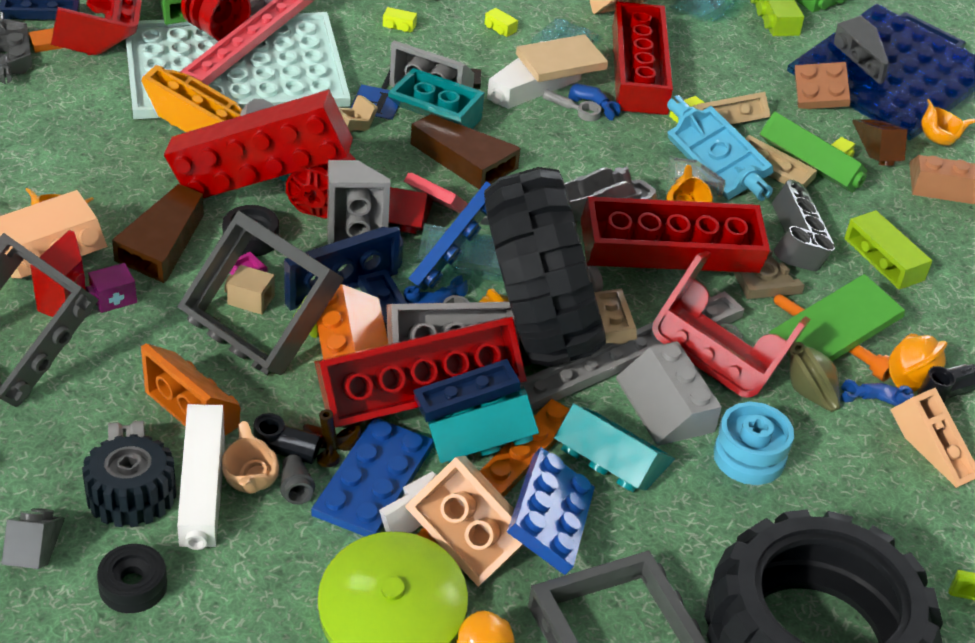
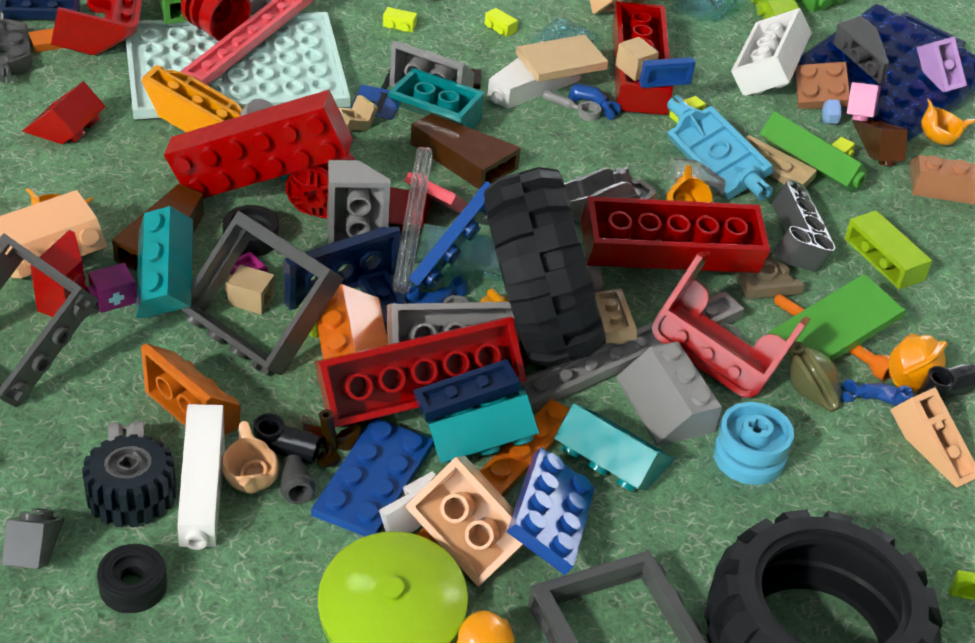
(68, 116): none -> red slope
(164, 262): none -> teal slope
(412, 220): none -> clear axle
(632, 54): none -> tan brick
(667, 72): none -> blue tile
(740, 108): tan plate -> none
(771, 53): none -> white brick
(831, 112): none -> light blue tile
(863, 100): none -> bright pink slope
(942, 64): none -> lavender slope

